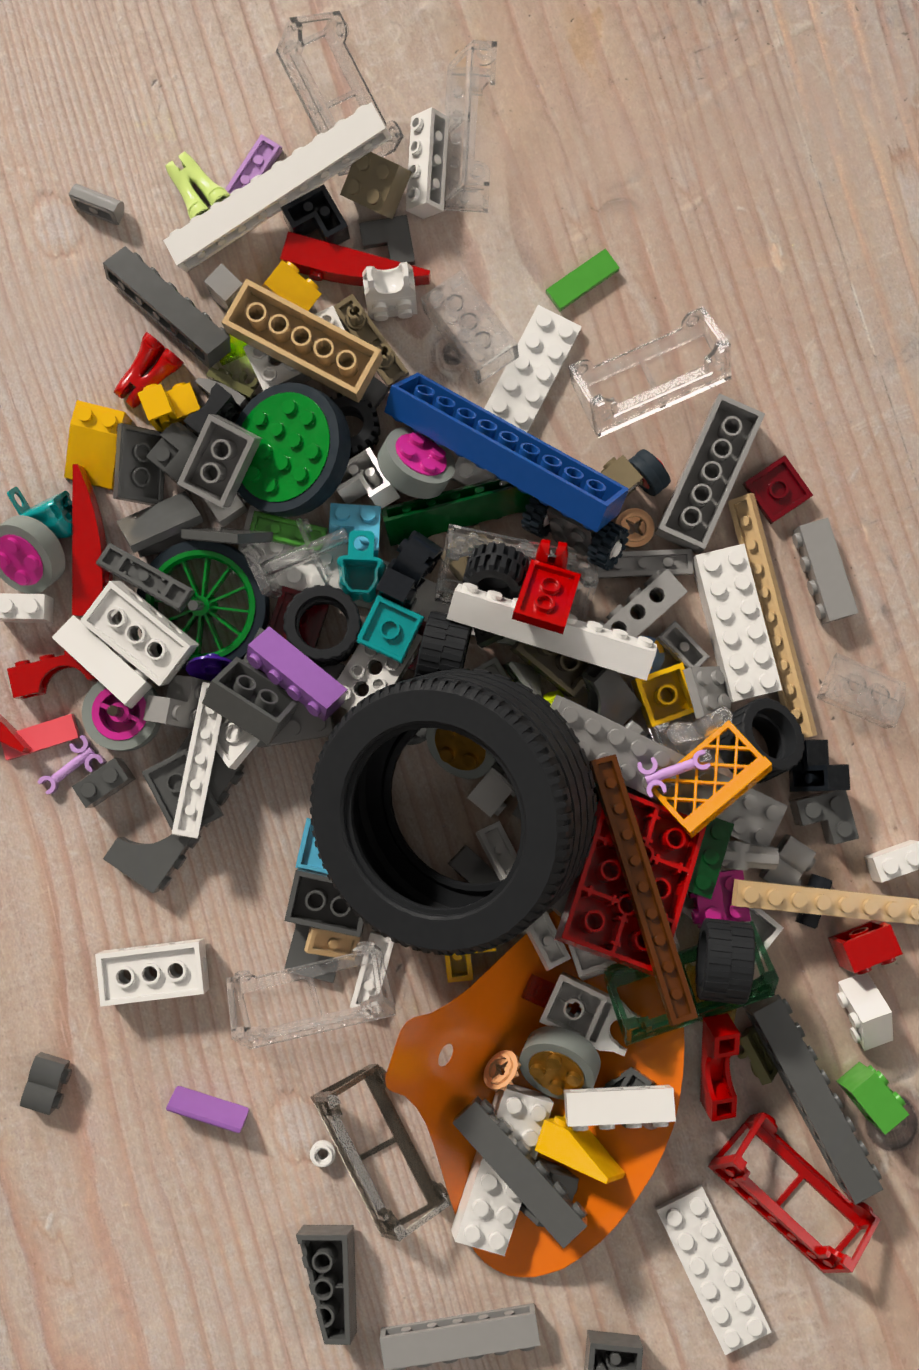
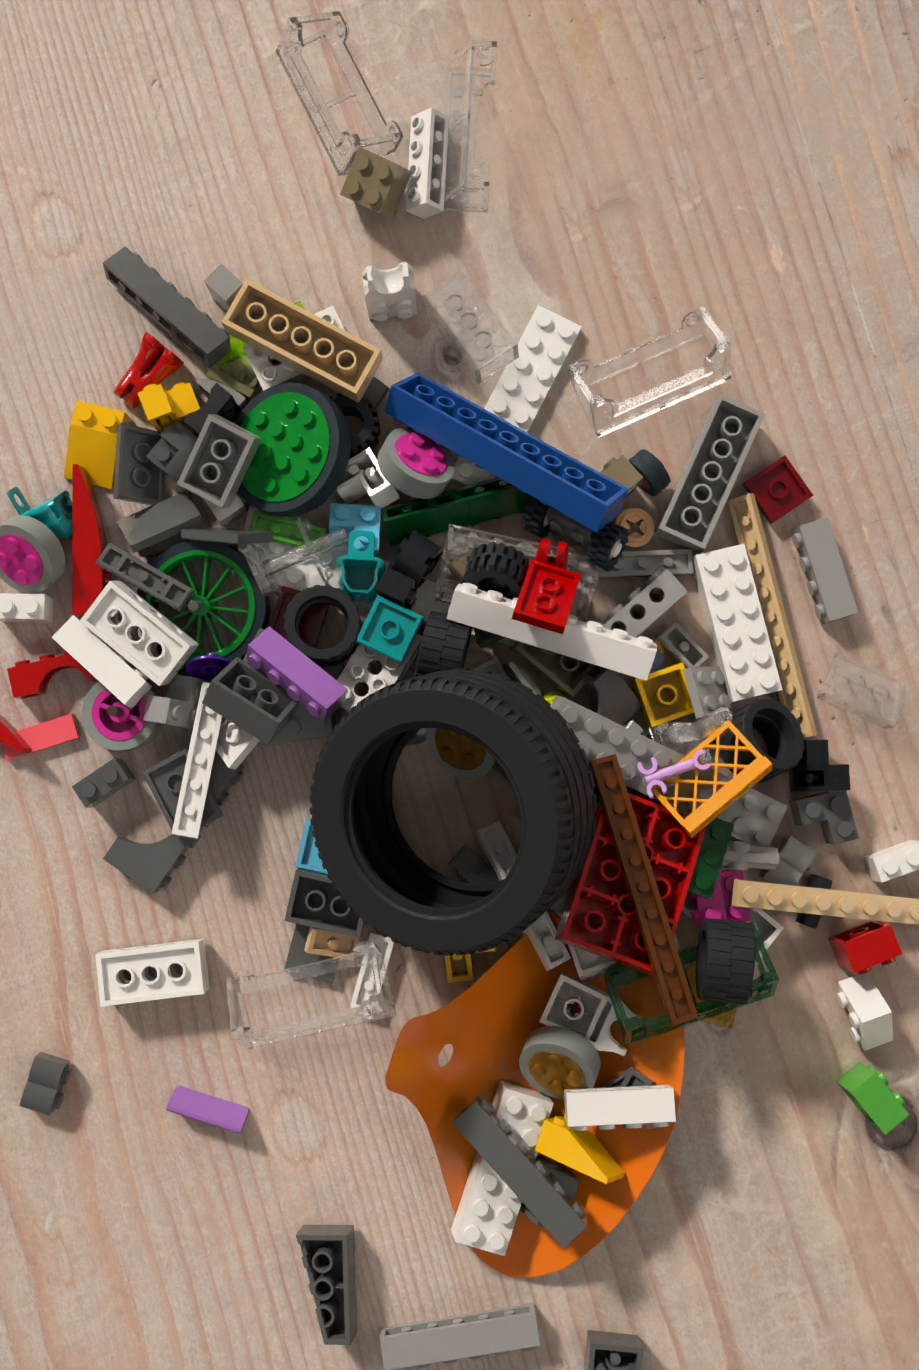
(86, 755): lavender bar -> none
(97, 204): light grey brick -> none
(192, 175): yellowish green piece -> none
(257, 162): lavender tile -> none
(280, 185): white brick -> none
(292, 286): yellow brick -> none
(316, 212): black brick -> none
(322, 1161): white plate -> none
(329, 1109): clear smoke windscreen -> none
(337, 263): red slope -> none
(360, 325): dark tan plate -> none
(389, 233): dark grey tile -> none
(491, 794): white brick -> none
(492, 1074): light nougat gear -> none
(538, 990): clear red plate -> none
(582, 280): bright green tile -> none
(713, 1269): white plate -> none
(719, 1043): red arch -> none
(735, 1174): red windscreen -> none
(761, 1062): olive plate -> none
(814, 1099): dark grey brick -> none

